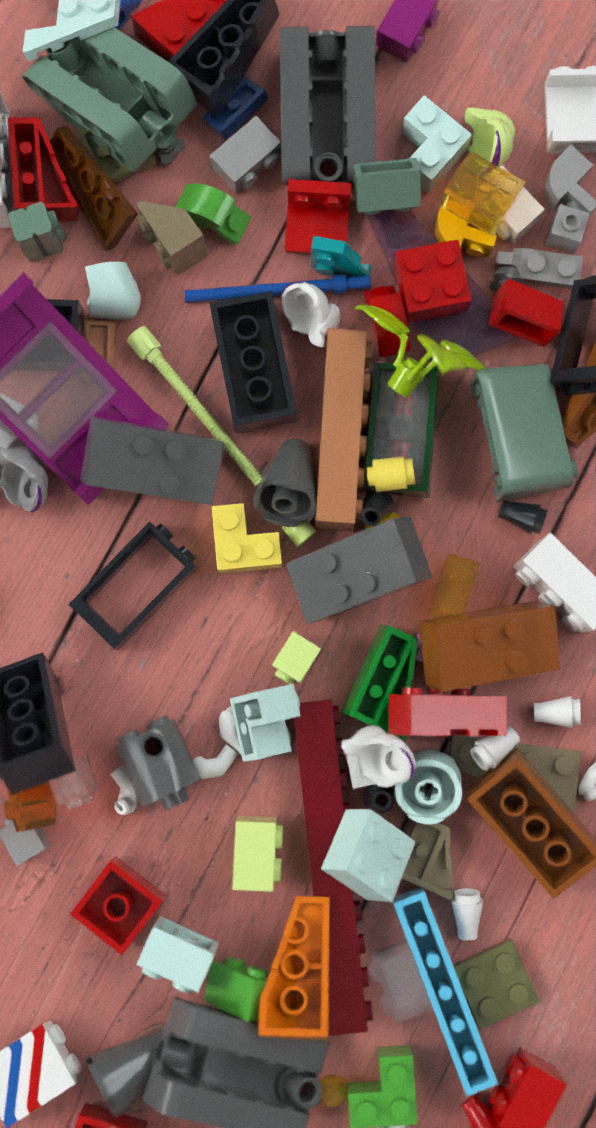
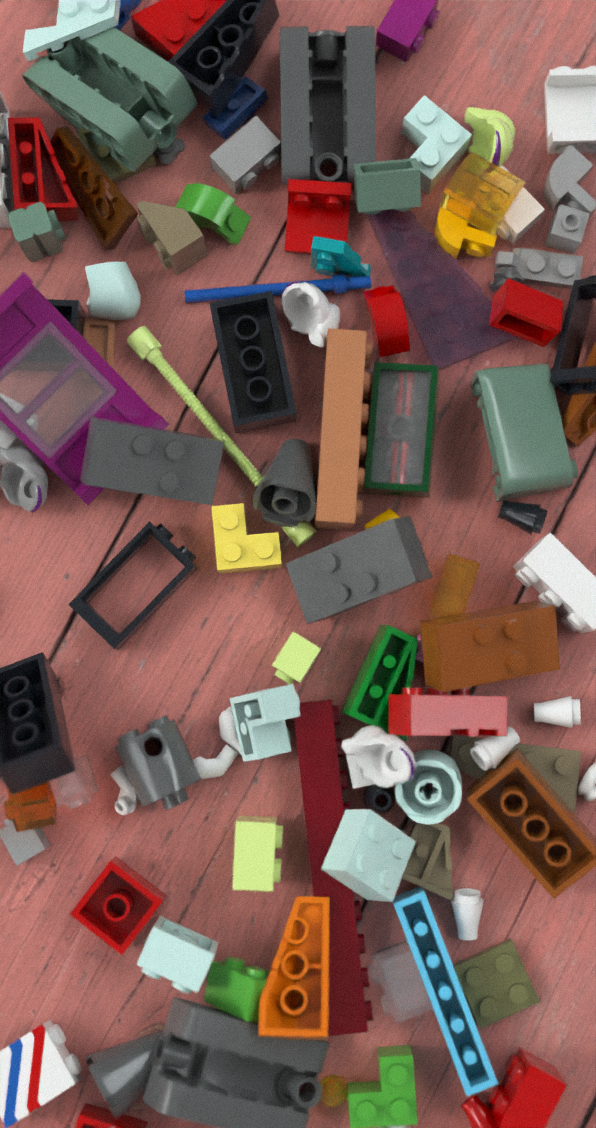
(376, 507): black cone -> none
(391, 474): light yellow brick -> none
(408, 373): lime plant -> none
(432, 280): red brick -> none

